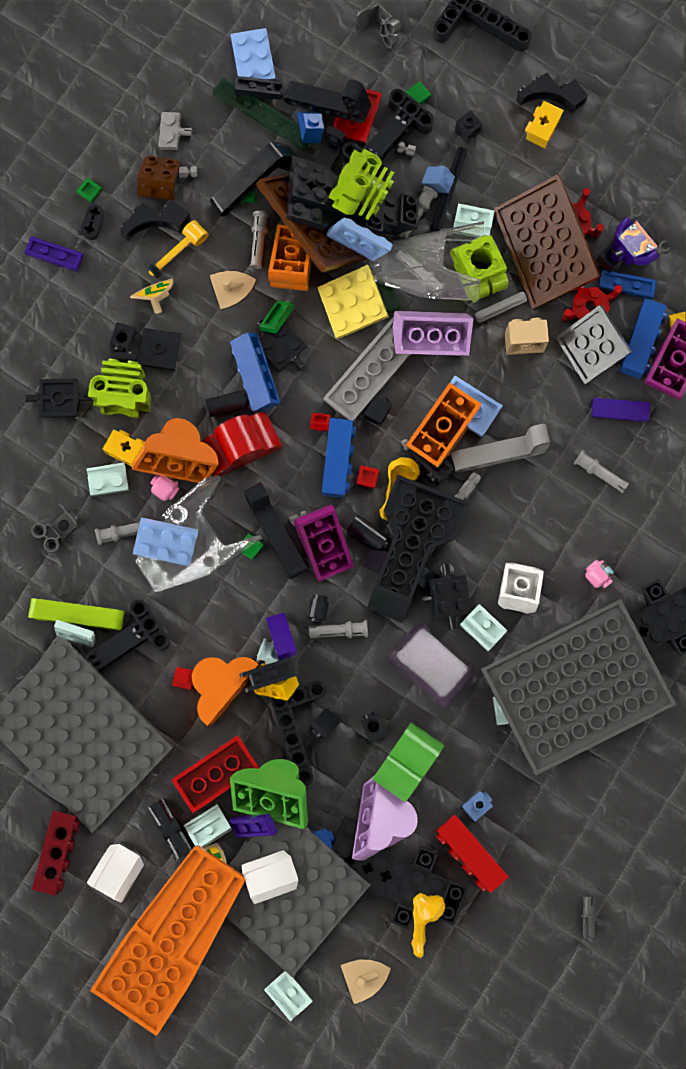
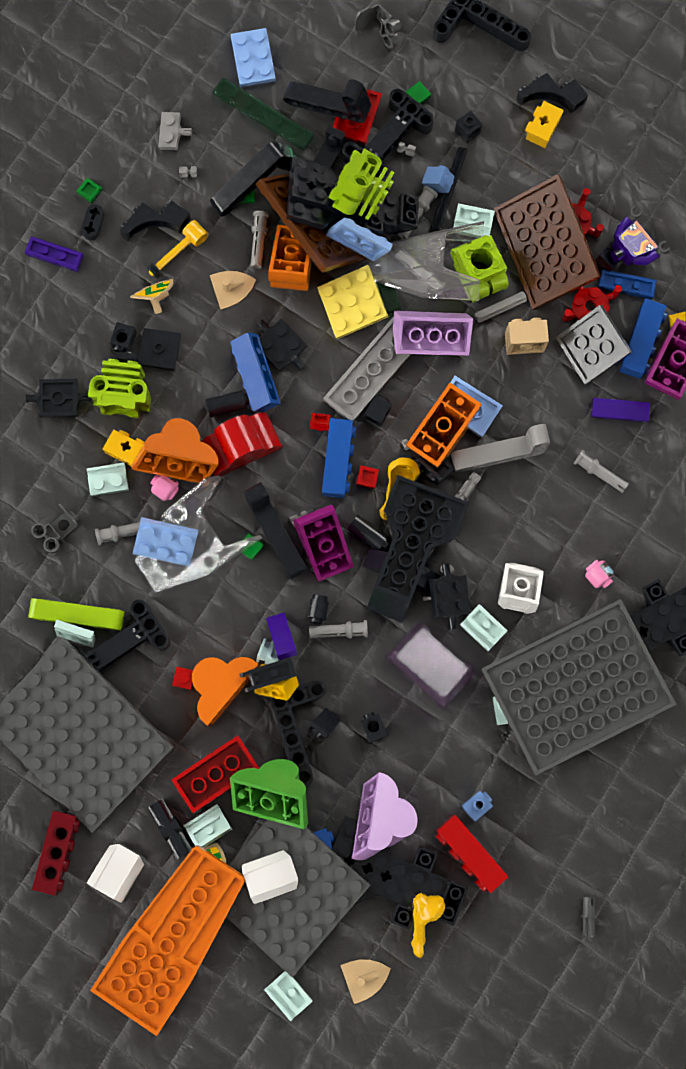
(158, 178): reddish brown bracket -> none
(253, 826): dark purple tile -> none
(257, 87): black hinge -> none
(277, 316): green tile -> none
(310, 126): blue slope -> none
(408, 762): bright green brick -> none

